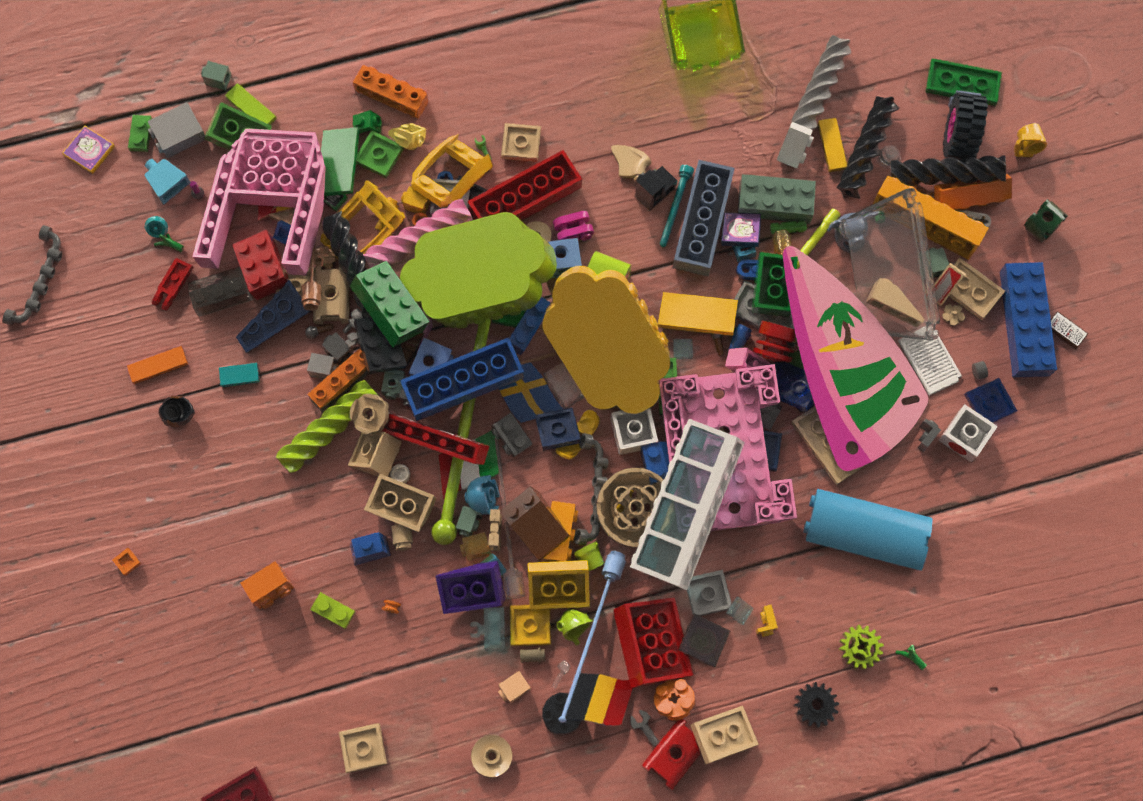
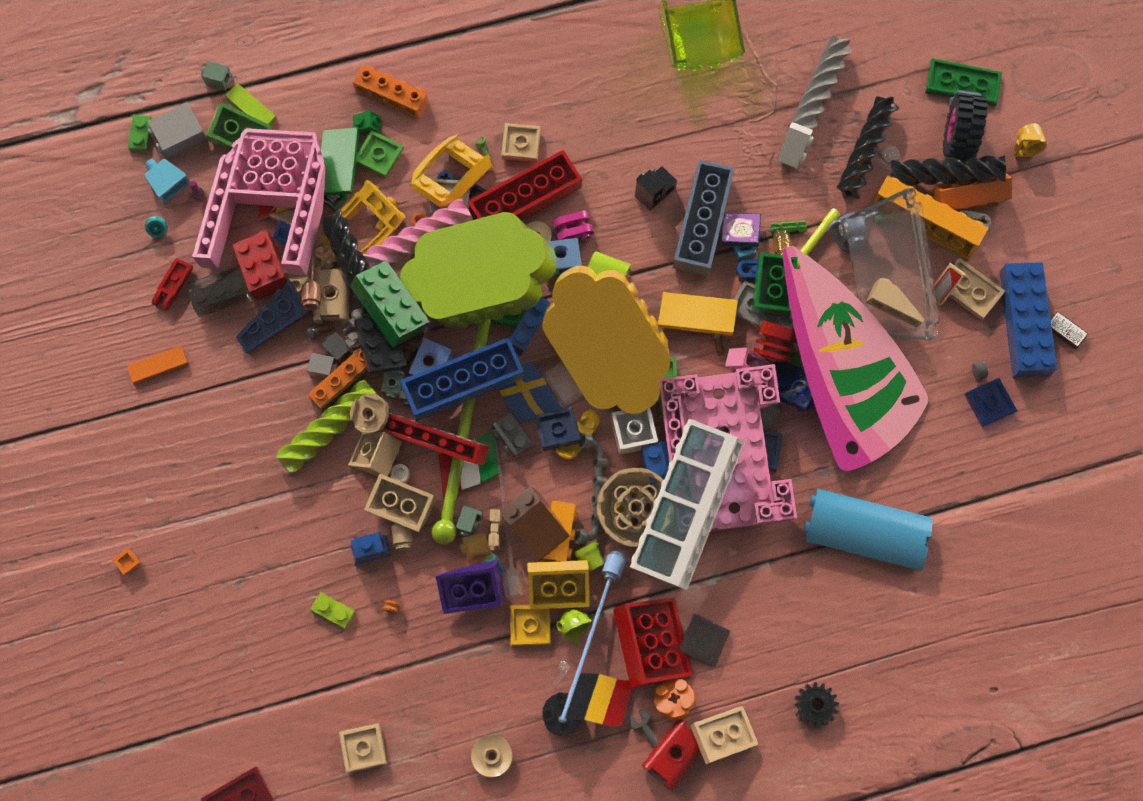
(39, 287): dark grey bar -> none
(88, 149): tile -> none
(169, 242): green bar -> none
(176, 411): black hair -> none
(239, 375): teal tile -> none
(267, 585): orange brick -> none
(408, 136): light yellow hand -> none
(414, 201): yellow brick -> none
(482, 494): dark azure cylinder -> none
(492, 629): clear light blue brick -> none
(513, 687): light nougat brick -> none
(532, 655): dark tan pin -> none
(630, 160): tan arm -> none
(683, 348): clear light blue tile -> none
(685, 173): teal piece -> none
(709, 593): light grey tile -> none
(740, 336): blue cone -> none
(740, 610): clear light blue tile -> none
(768, 618): yellow bracket -> none
(777, 198): sand green brick -> none
(812, 432): tan plate -> none
(832, 144): yellow tile -> none
(864, 654): lime gear -> none
(912, 655): green bar -> none
(931, 363): white window -> none
(931, 431): dark grey bracket -> none
(938, 261): sand green brick -> none
(953, 314): tan plant -> none
(968, 433): white brick -> none
(1045, 221): dark green brick -> none

